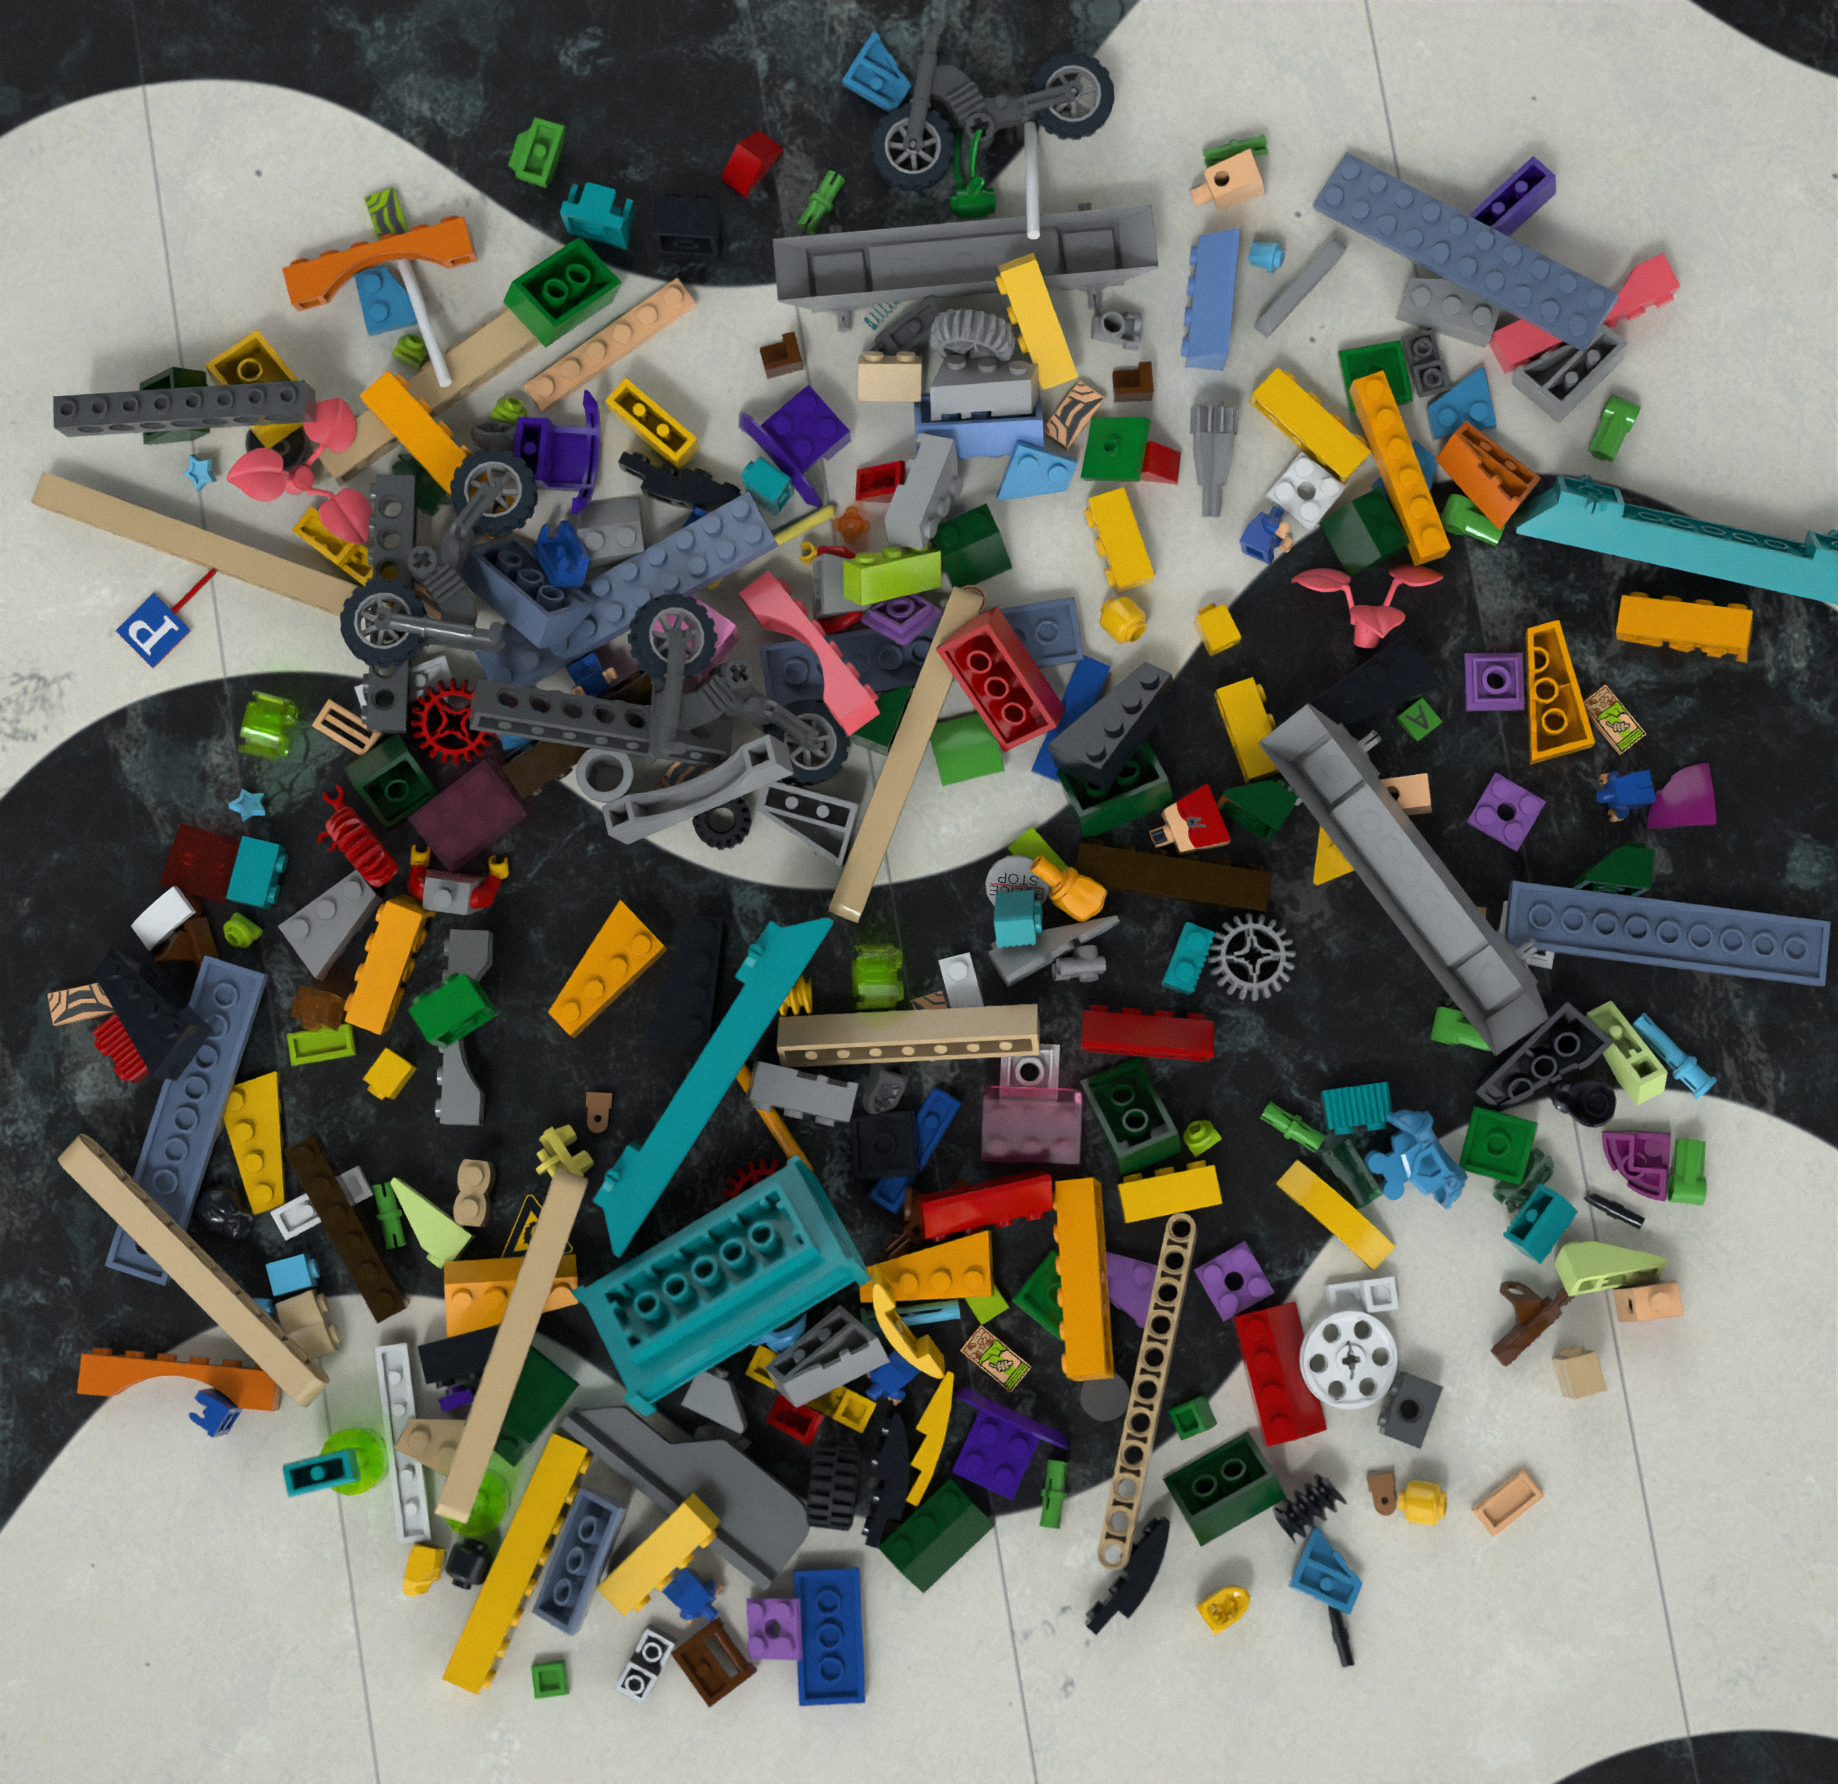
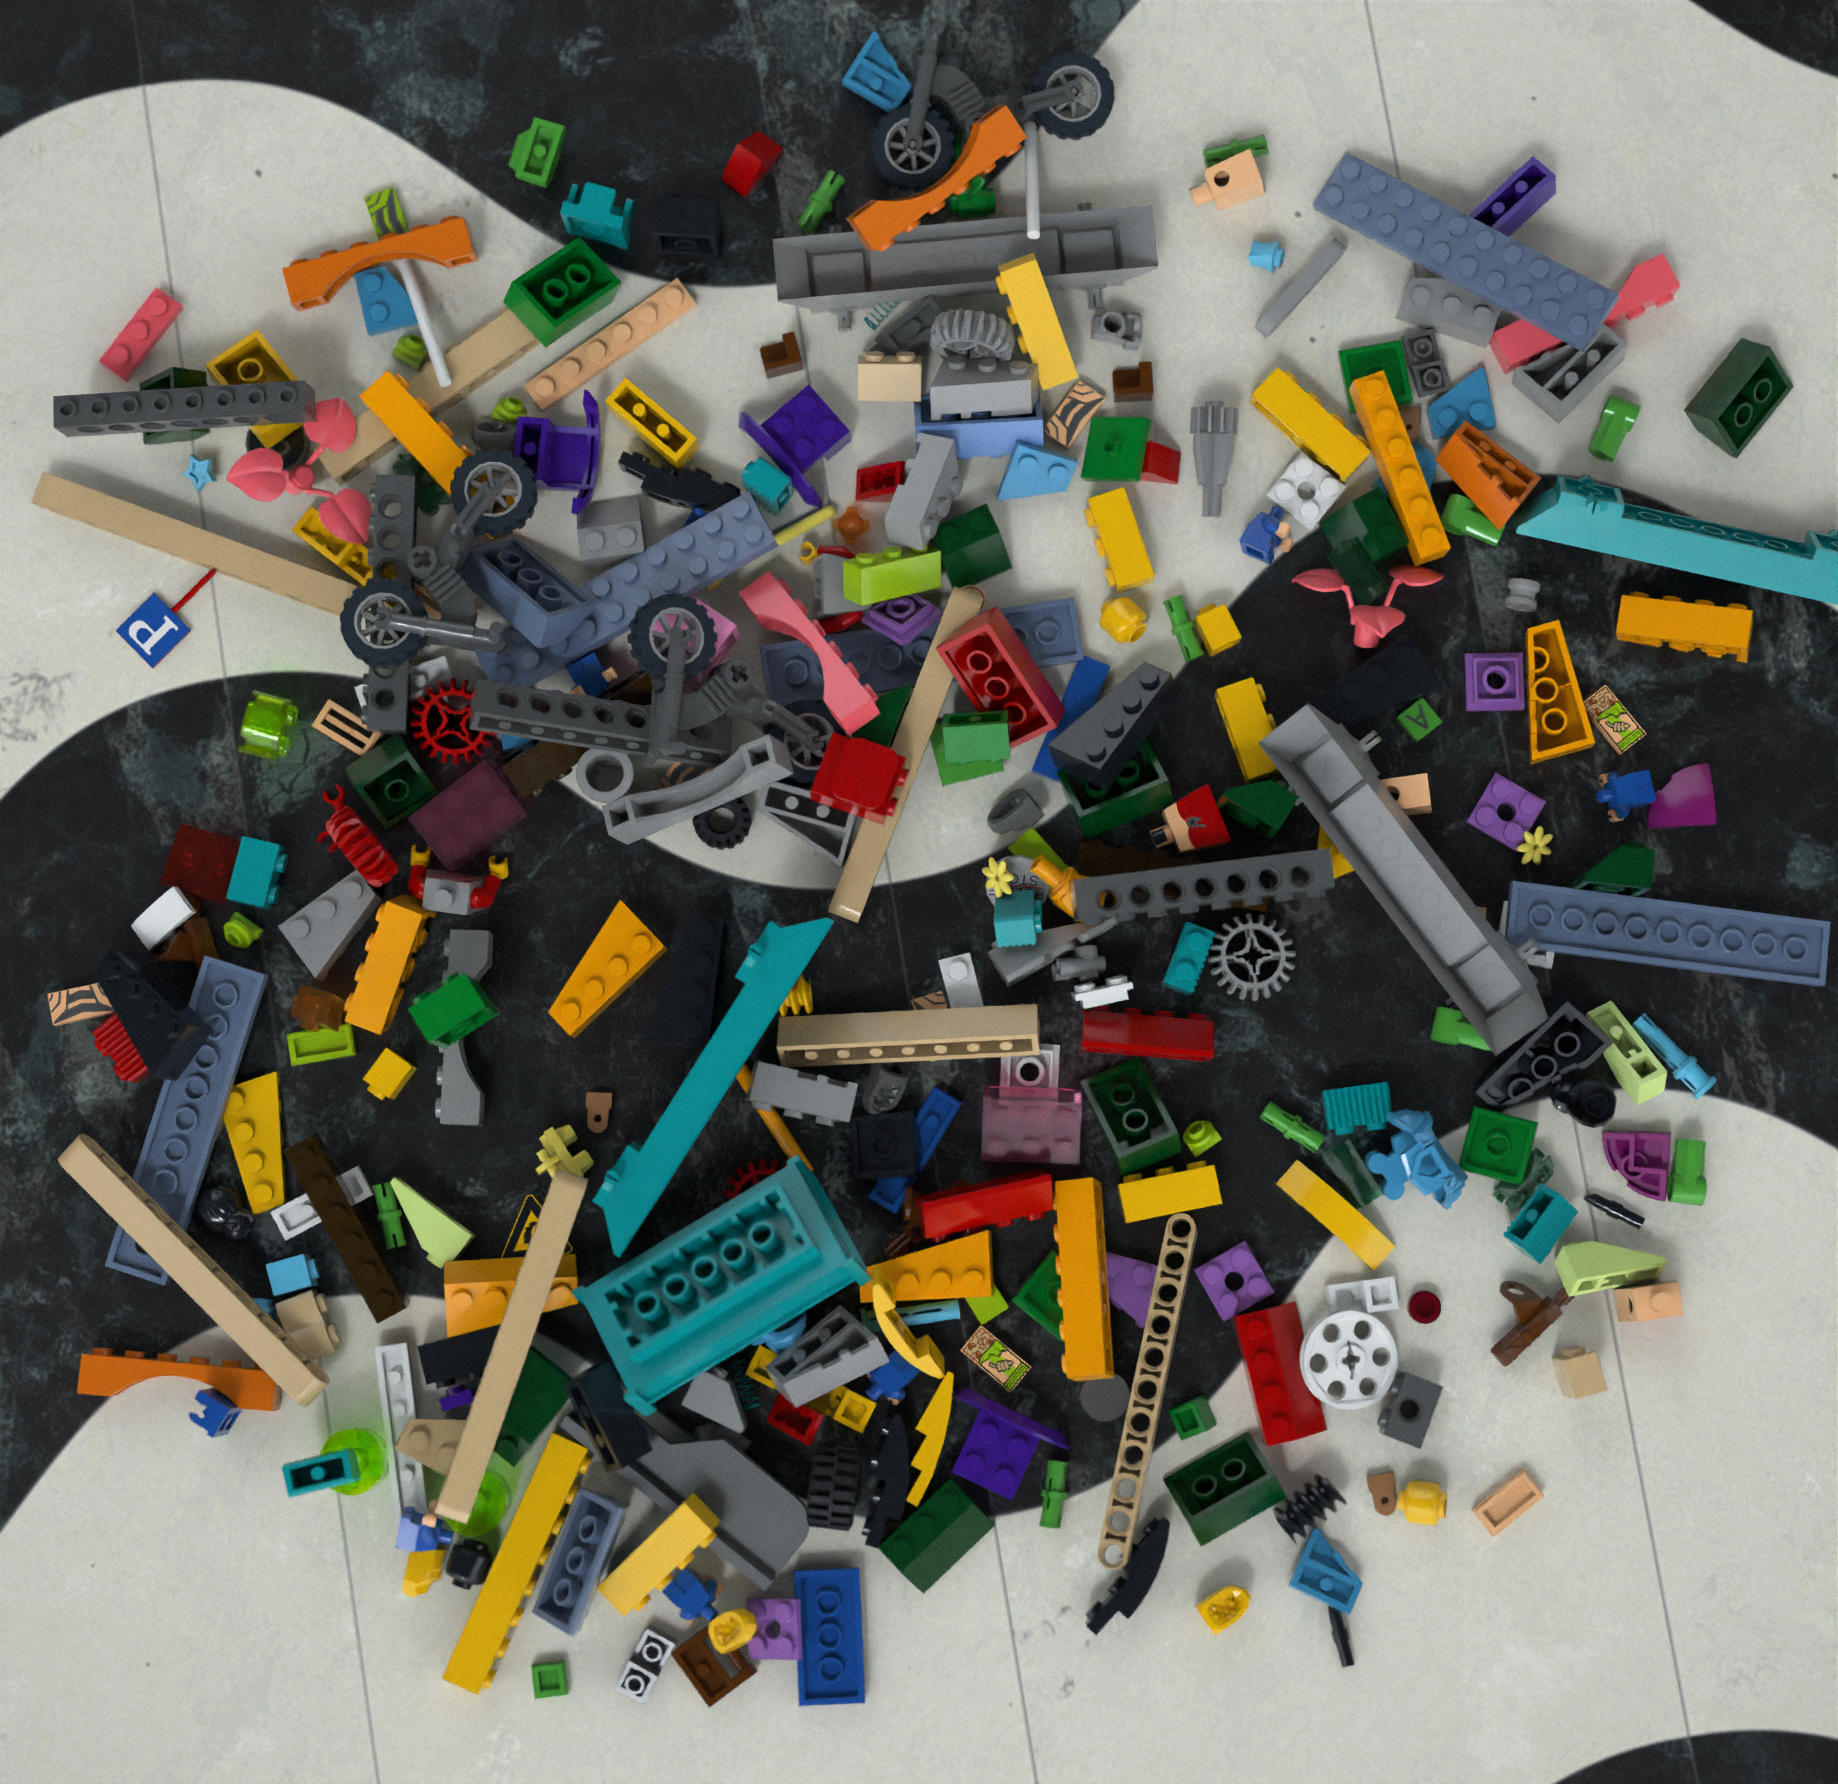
(141, 334): none -> coral plate
(248, 805): medium azure piece -> none
(421, 1531): none -> blue piece
(475, 1184): tan brick -> none
(562, 556): blue hinge -> none
(607, 1416): none -> black brick
(732, 1629): none -> yellow rock
(750, 1406): none -> teal piece
(860, 778): none -> red brick
(876, 976): clear neon green brick -> none
(976, 737): none -> green brick
(989, 139): none -> orange arch
(998, 877): none -> light yellow plant
(1014, 813): none -> dark grey rock
(1093, 996): none -> white piece
(1183, 628): none -> bright green pin
(1212, 300): medium blue slope -> none
(1313, 863): none -> dark grey brick
(1357, 571): none -> clear green hinge
(1411, 418): none -> medium nougat piece
(1424, 1307): none -> dark red tile
(1522, 594): none -> light grey wheel
(1534, 846): none -> light yellow plant
(1739, 397): none -> dark green slope

